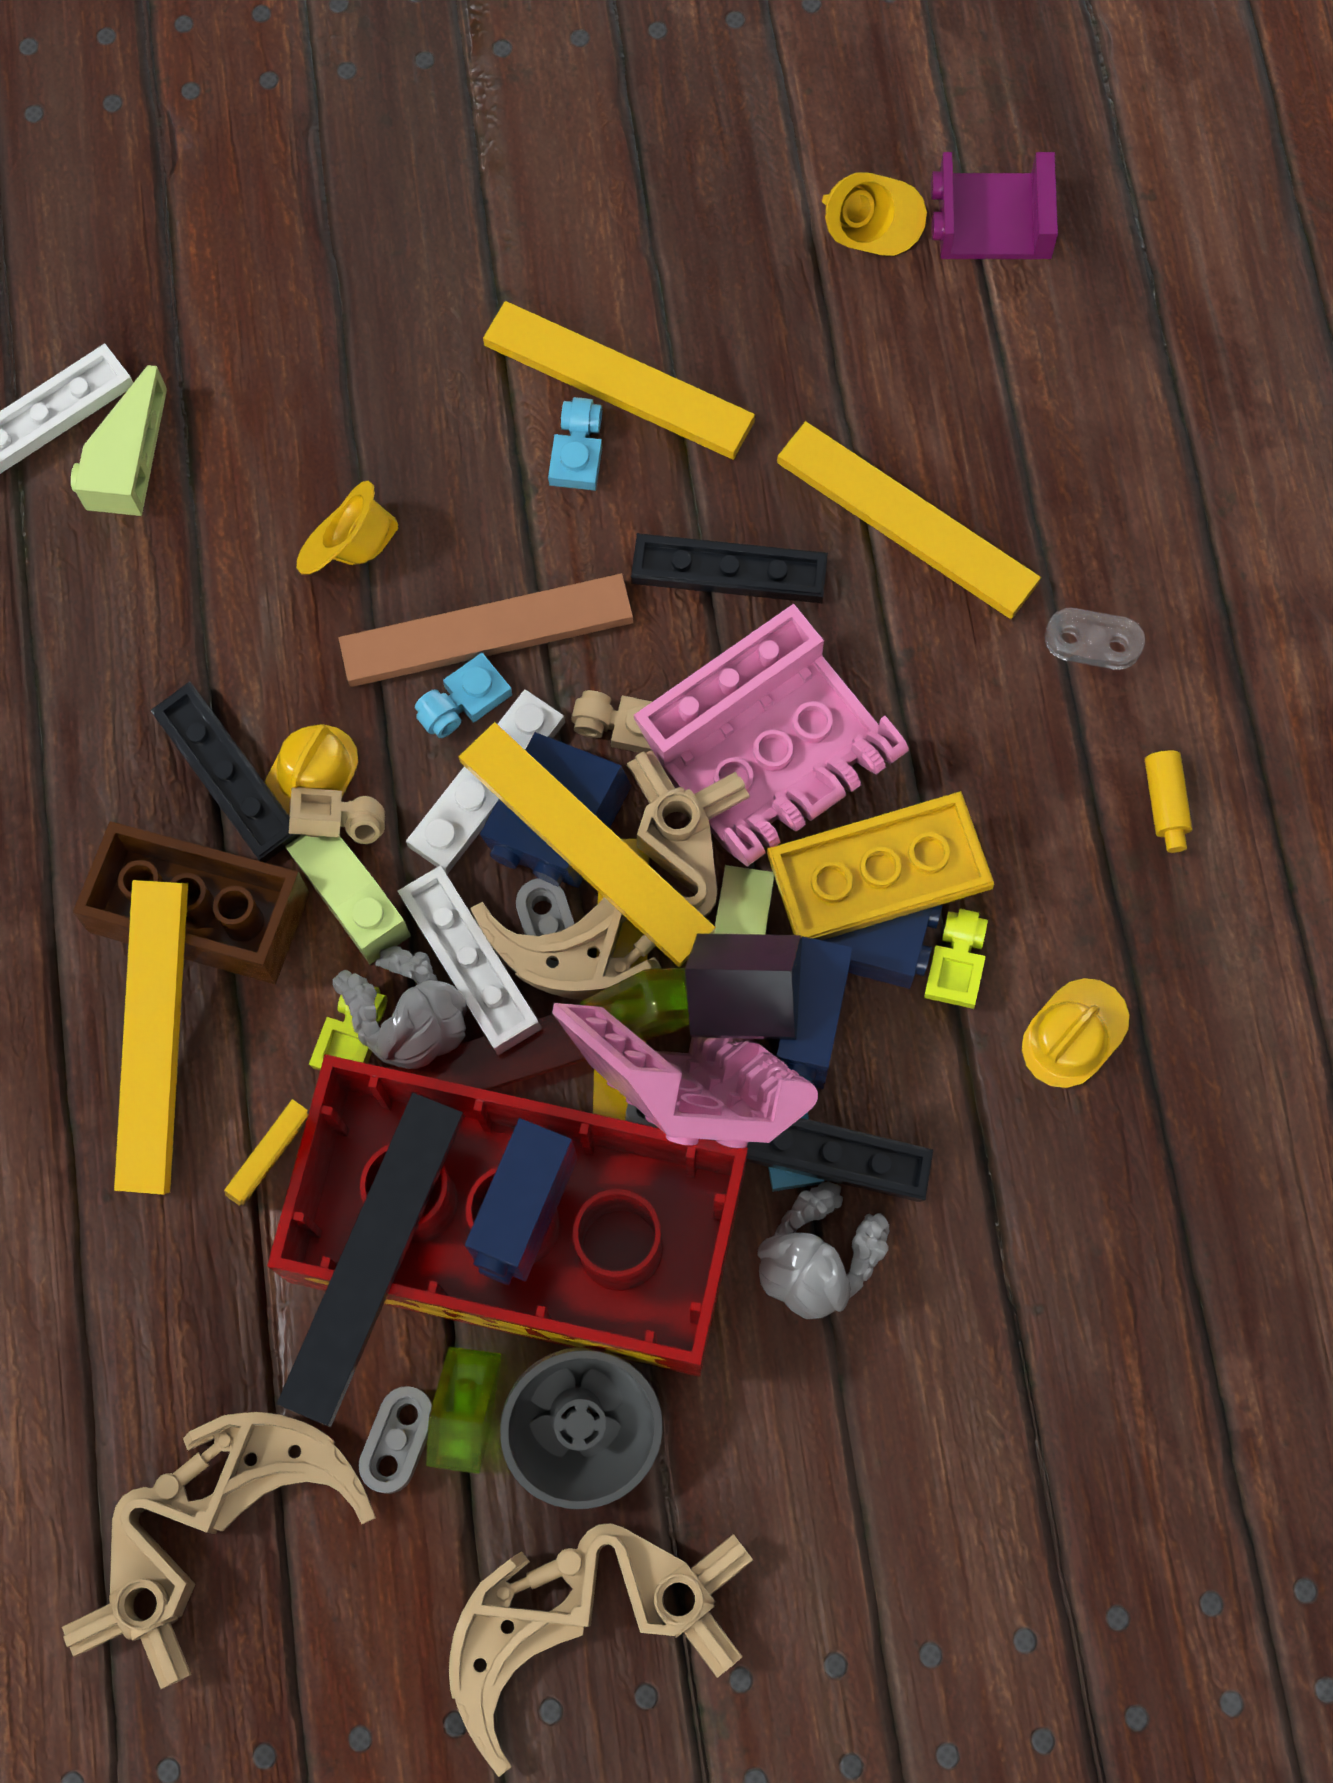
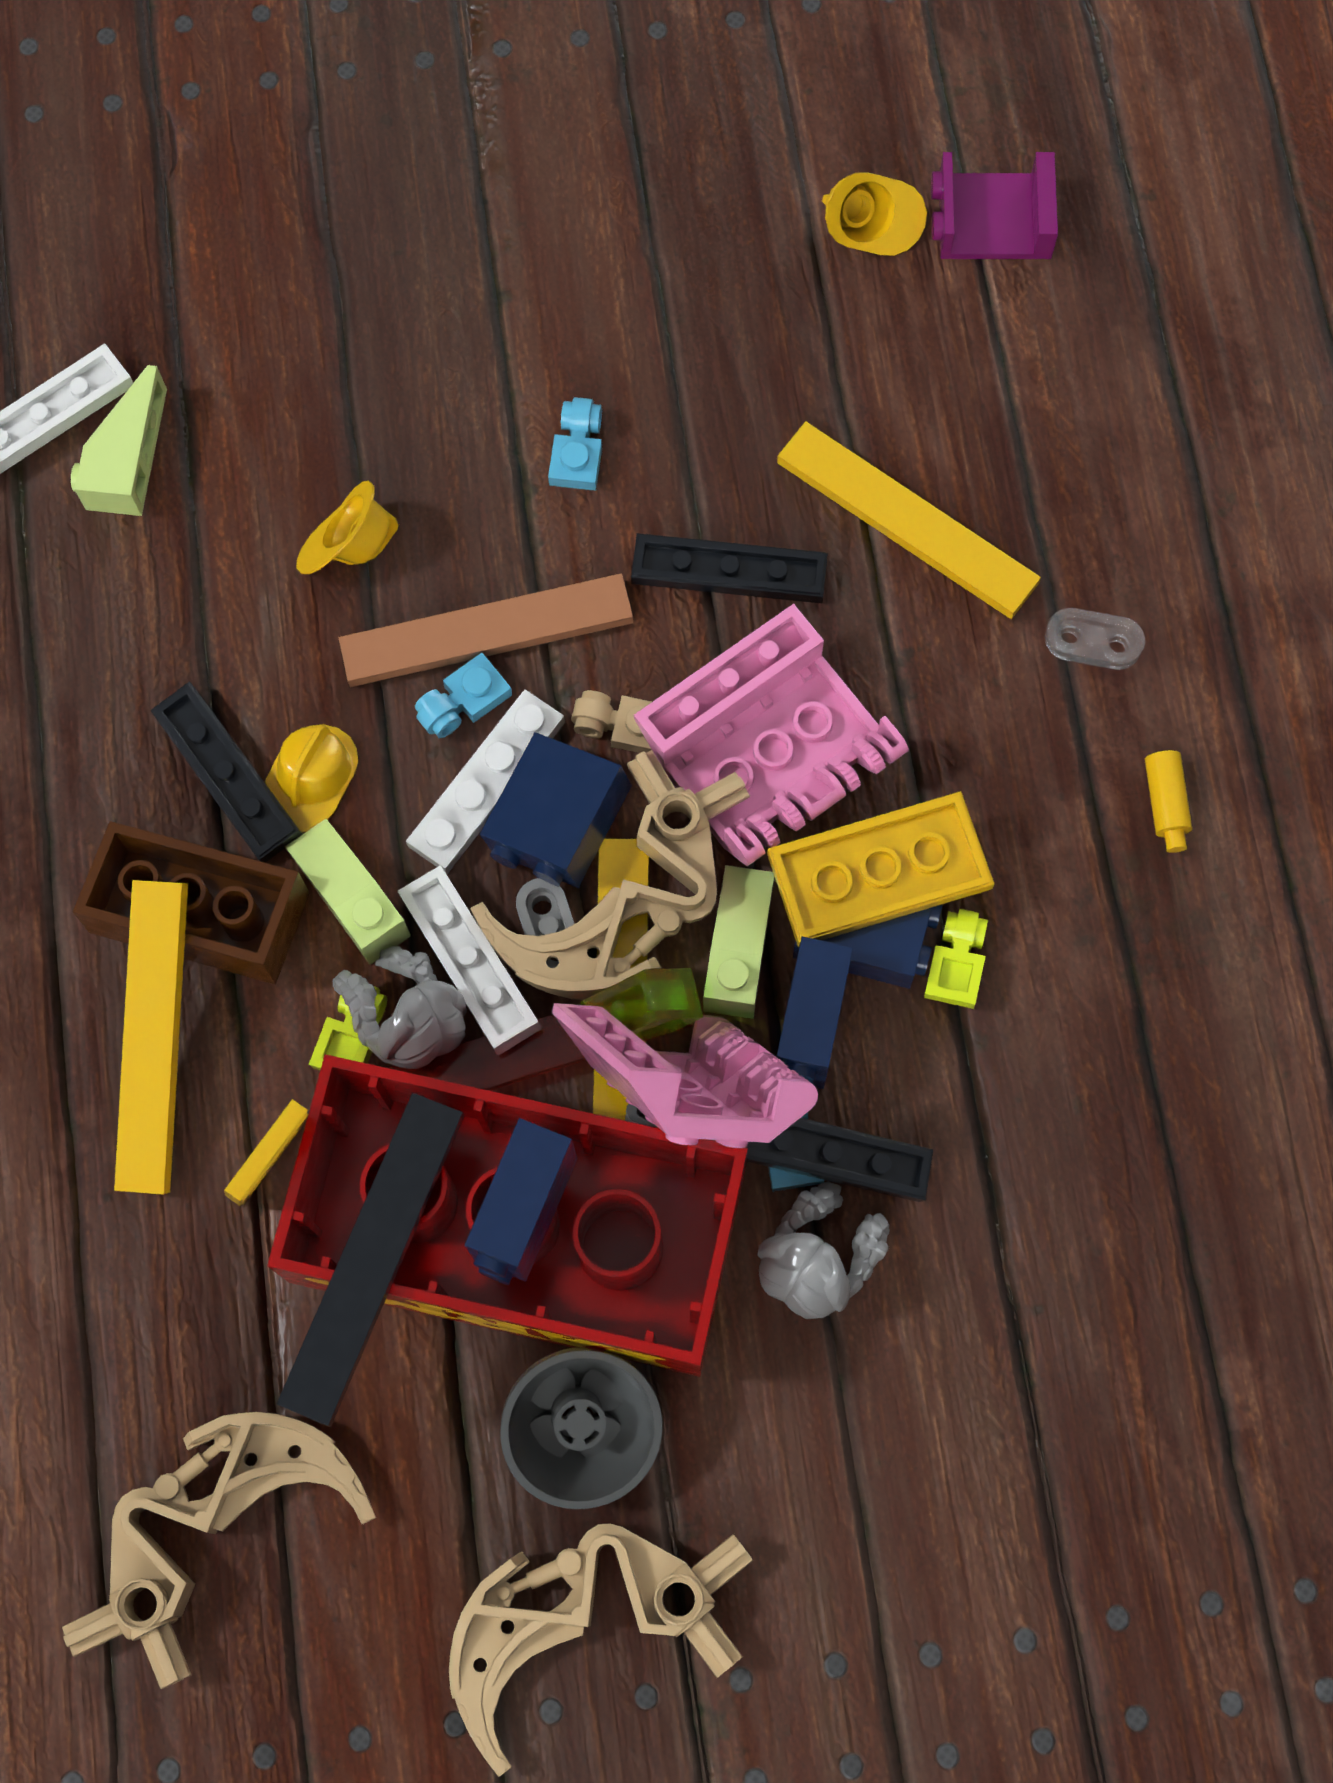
(322, 814): tan plate -> none
(394, 1439): light grey plate -> none
(462, 1410): clear neon green slope -> none
(586, 843): yellow tile -> none
(619, 380): yellow tile -> none
(744, 986): black slope -> none
(1075, 1033): yellow piece -> none

